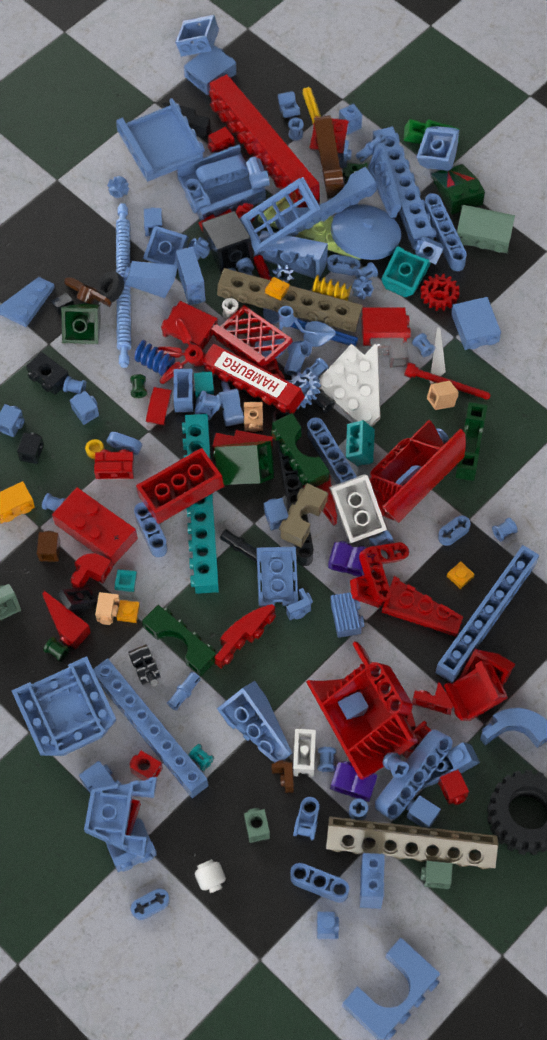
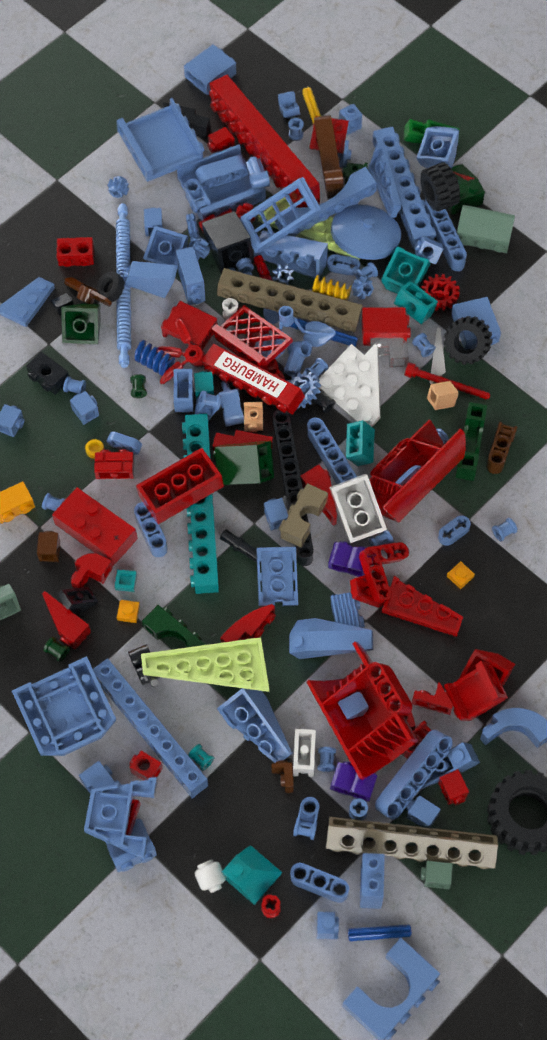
(30, 448): black brick -> none
(79, 251): none -> red brick
(107, 608): light nougat brick -> none
(152, 908): medium blue beam -> none
(158, 406): red slope -> none
(183, 691): medium blue pin -> none
(192, 226): none -> medium blue axle
(202, 35): medium blue window -> none
(224, 664): none -> yellowish green wing
(251, 874): none -> teal slope
(260, 833): sand green brick -> none
(269, 913): none -> red bush
(277, 288): light orange plate -> none
(299, 609): medium blue bracket -> none
(310, 469): dark green arch -> none
(326, 638): none -> medium blue wedge
(370, 148): medium blue pin -> none
(381, 932): none -> blue axle
(395, 764): medium blue bush -> none
(416, 301): none -> teal brick
(440, 186): none -> black tyre
(454, 347): none -> black tyre
(487, 614): medium blue brick -> none
(503, 437): none -> reddish brown piece

